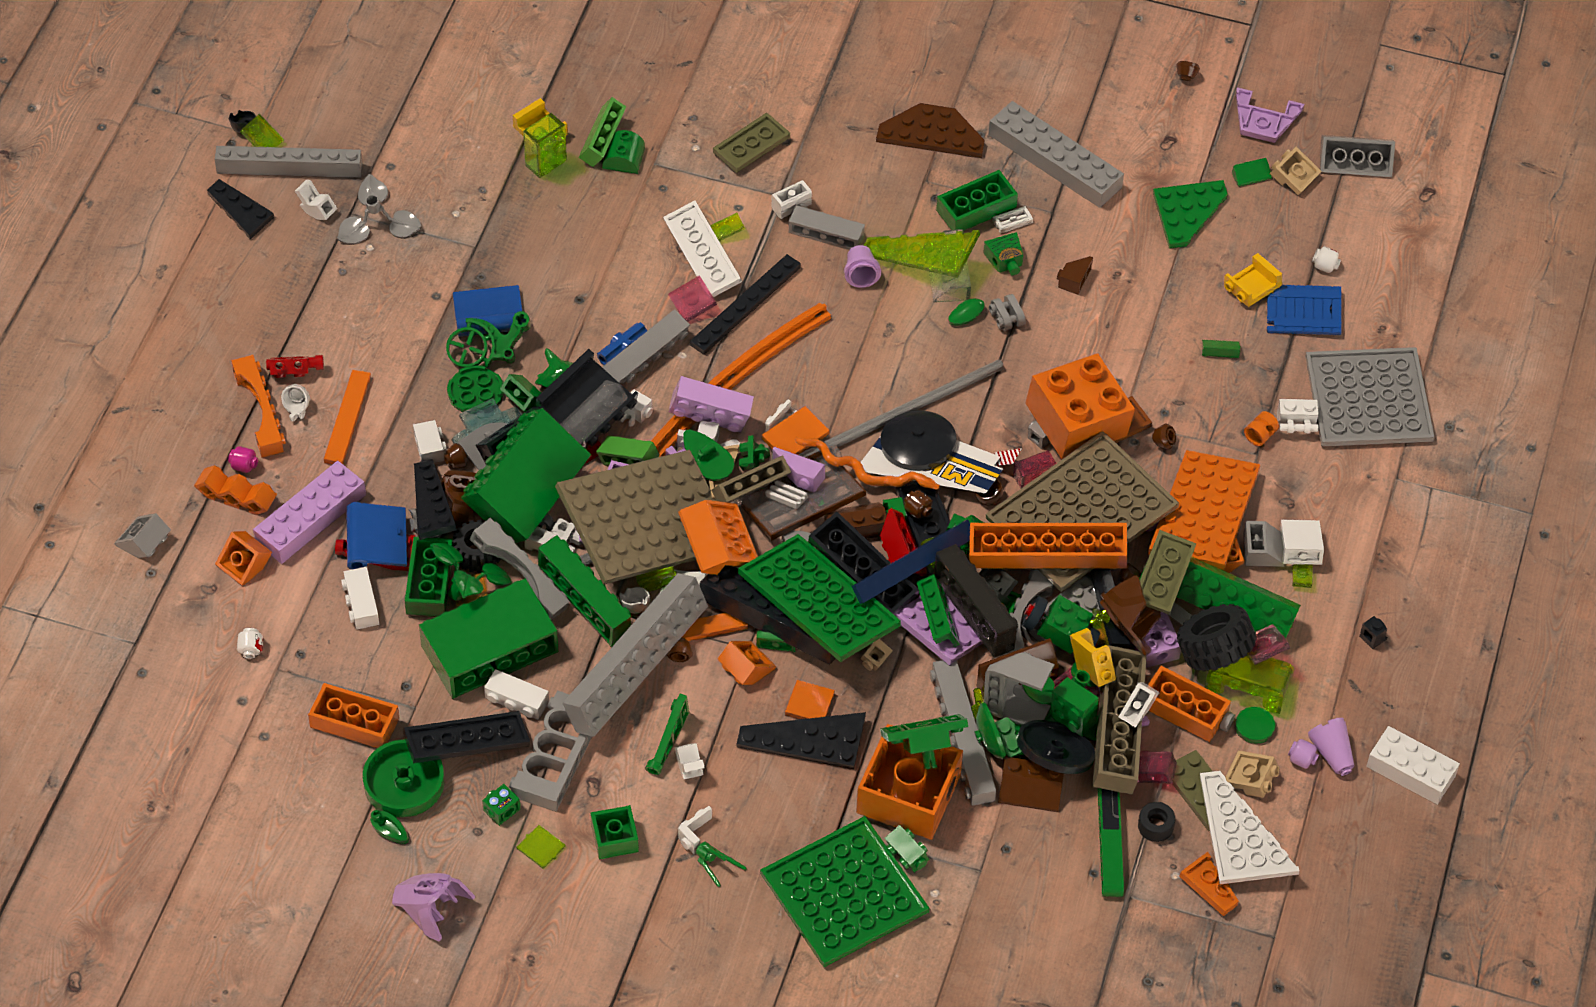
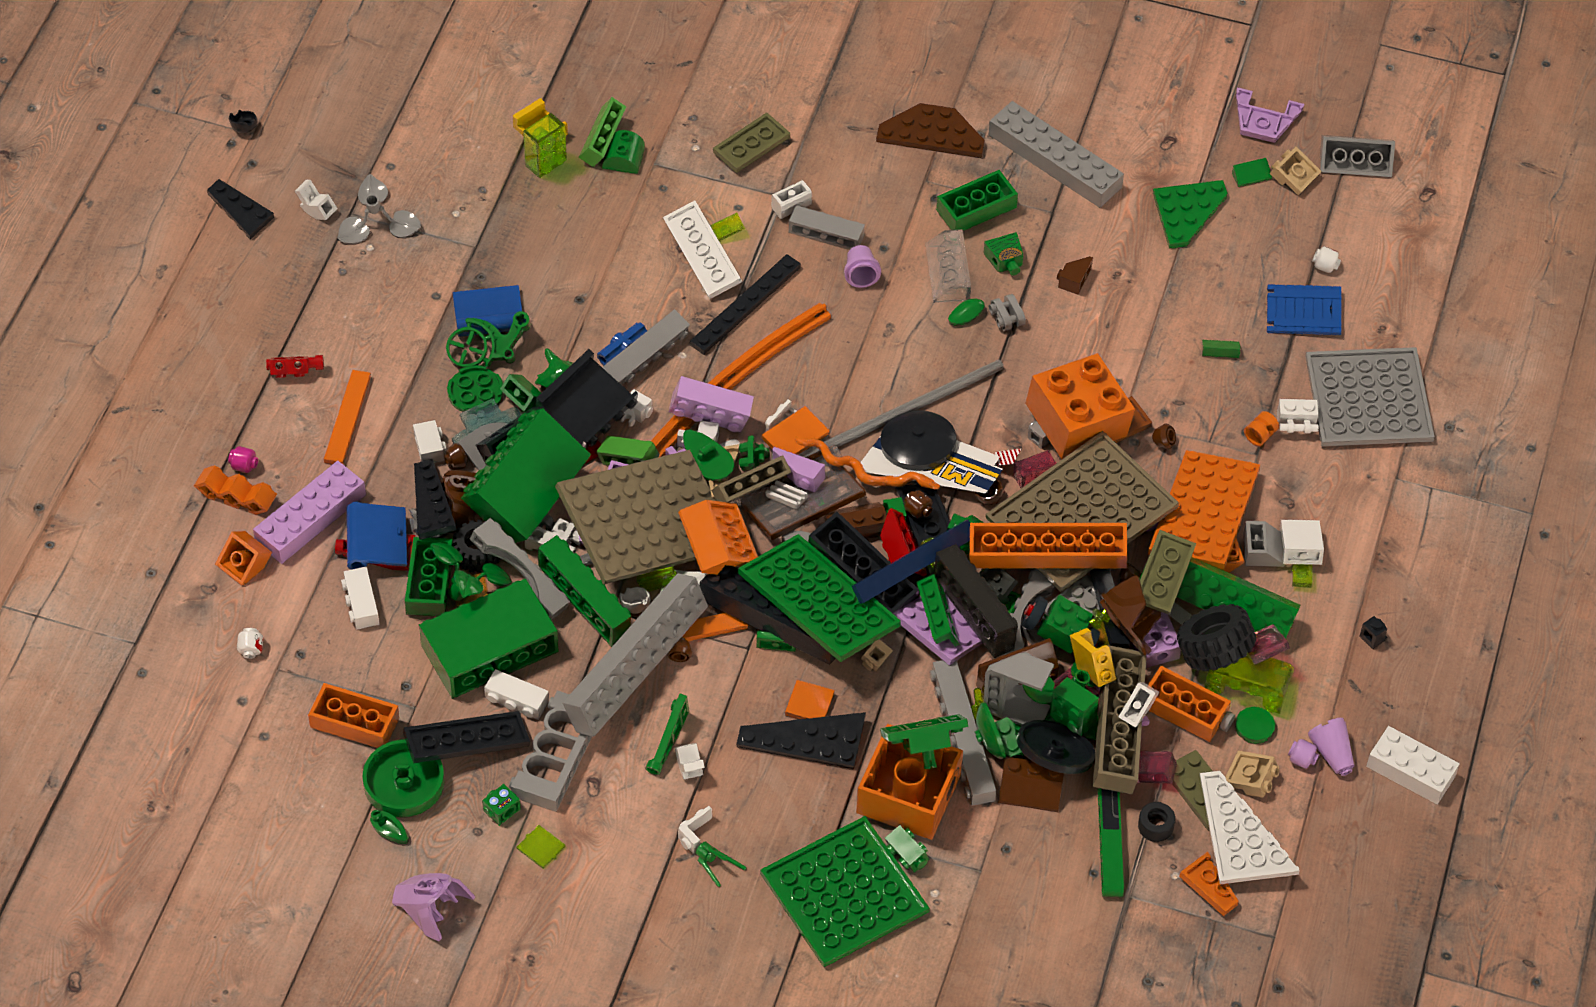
(143, 536): light grey slope -> none
(261, 133): clear neon green plate -> none
(268, 437): orange arch -> none
(288, 161): light grey brick -> none
(295, 400): white piece -> none
(594, 410): clear brick -> none
(614, 832): green brick -> none
(692, 299): clear pink tile -> none
(745, 662): orange slope -> none
(927, 251): clear neon green wing -> none
(1014, 222): white tile -> none
(1187, 70): reddish brown cone -> none
(1254, 281): yellow panel -> none

